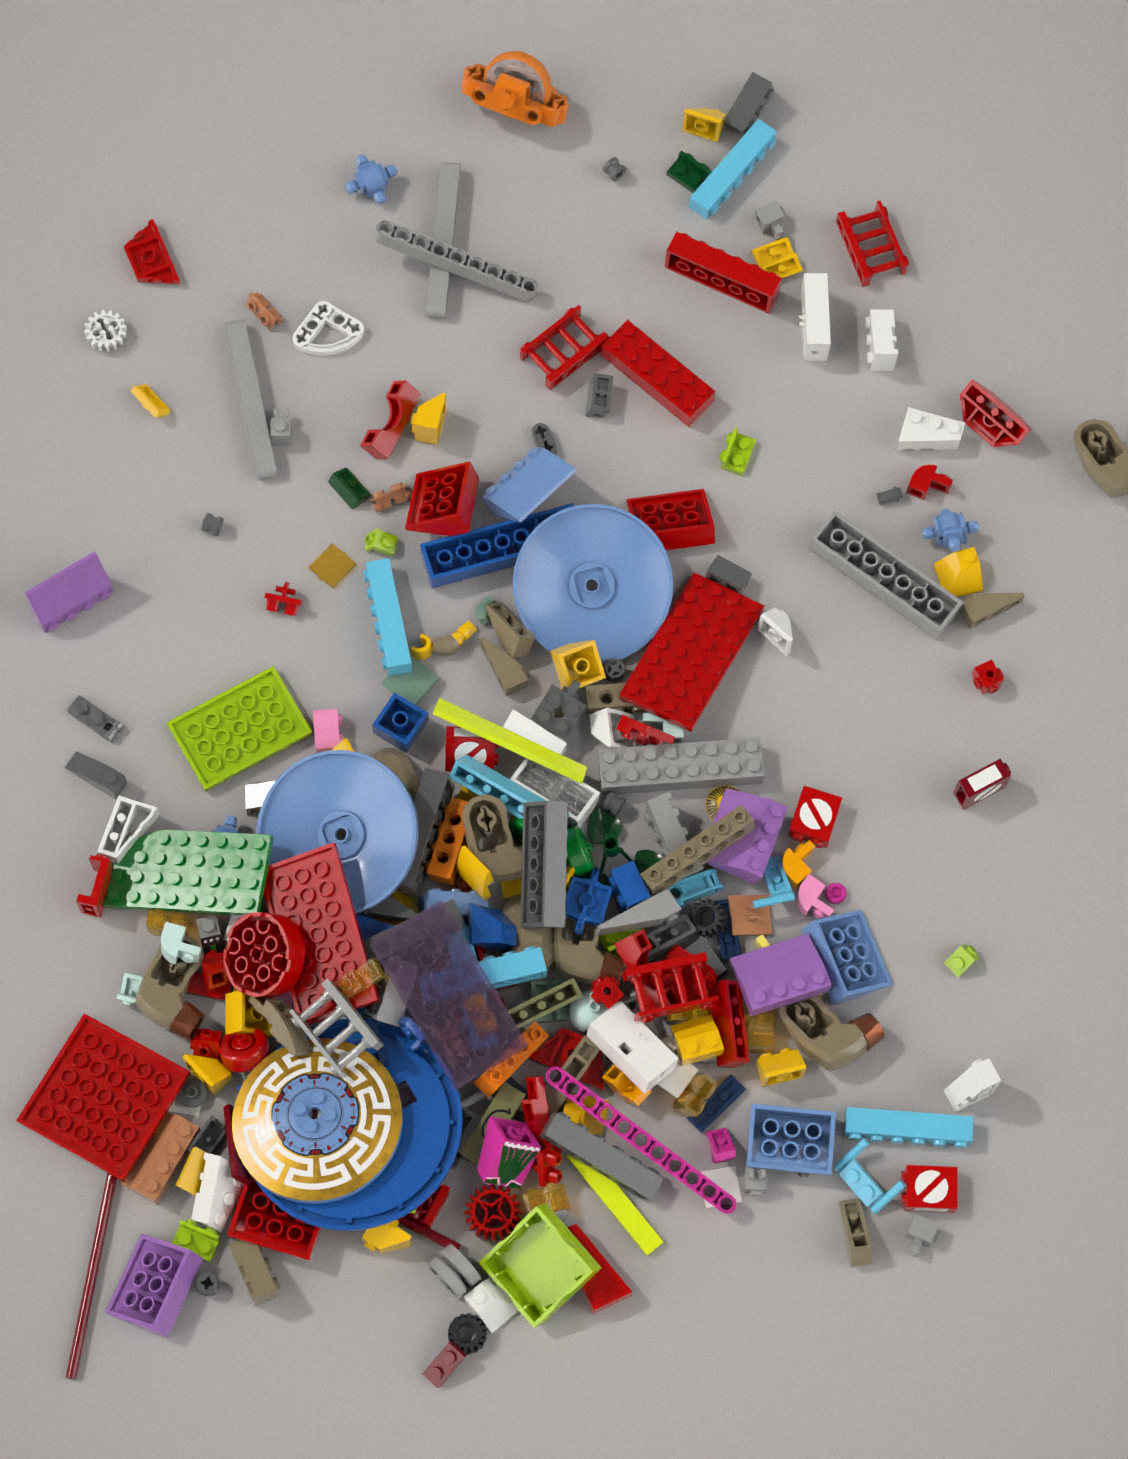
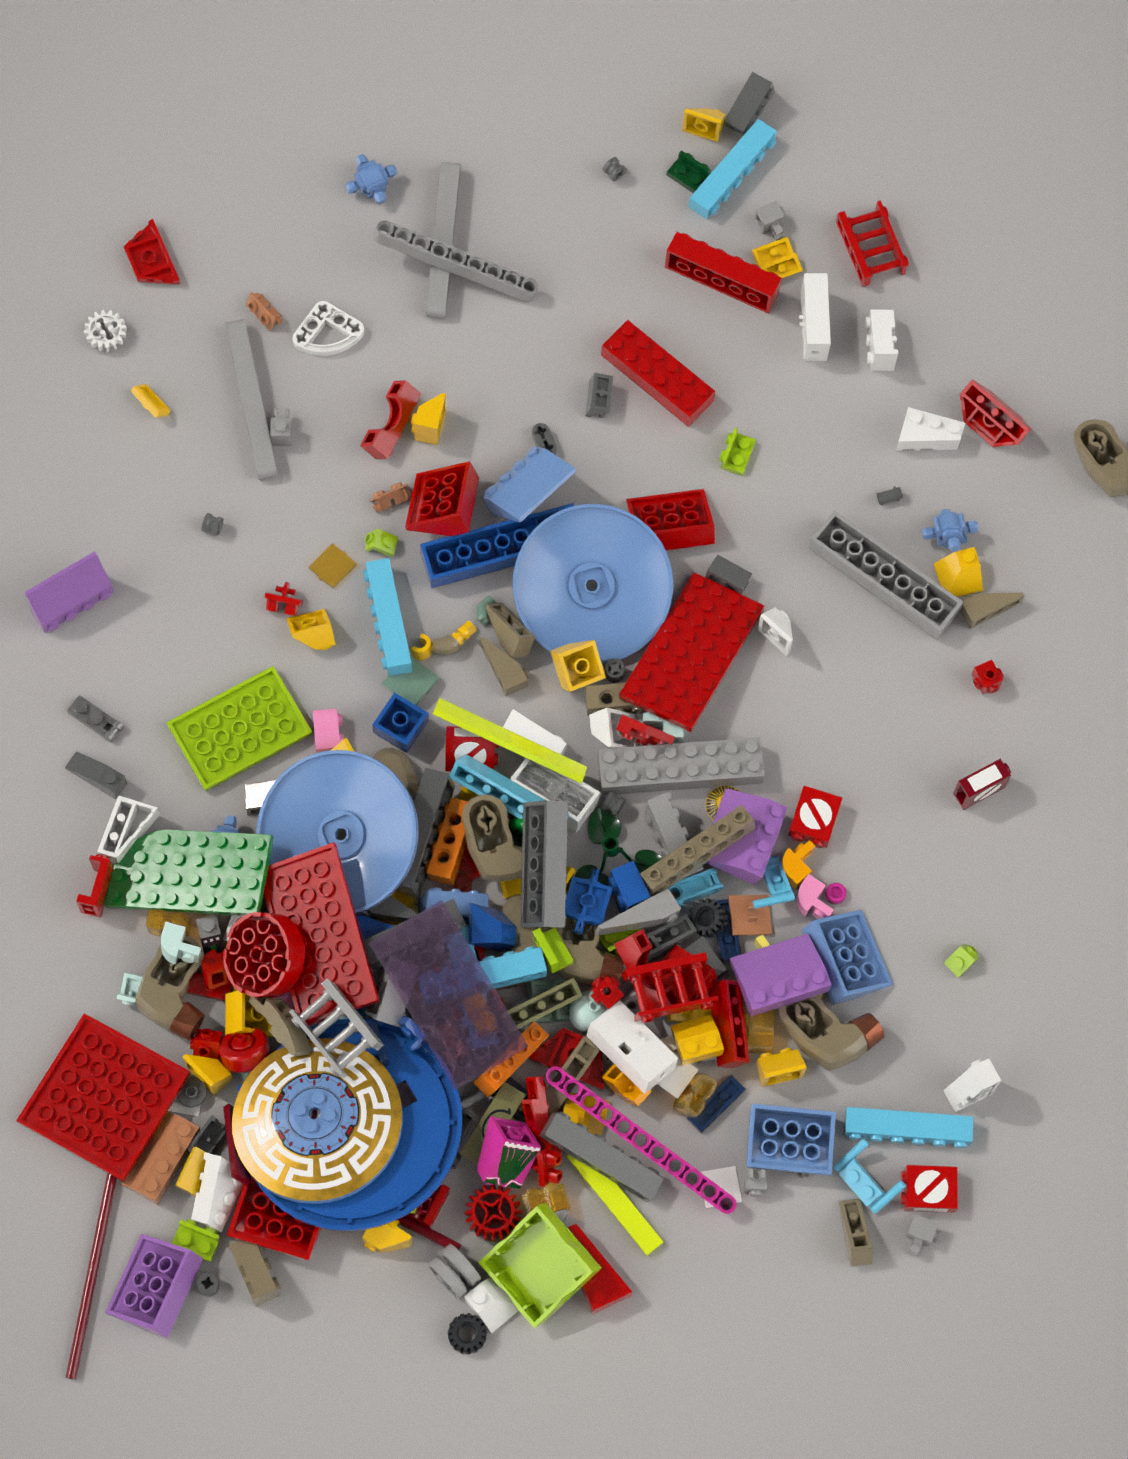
(312, 629): none -> yellow slope
(349, 488): dark green slope -> none
(361, 979): clear yellow slope -> none
(444, 1364): plate -> none
(474, 873): yellow slope -> none
(517, 88): orange piece -> none
(553, 949): none -> lime panel
(568, 365): red fence -> none
(572, 709): dark grey hinge -> none
(579, 852): green wheel -> none
(720, 1145): dark pink slope -> none
(926, 477): red brick -> none

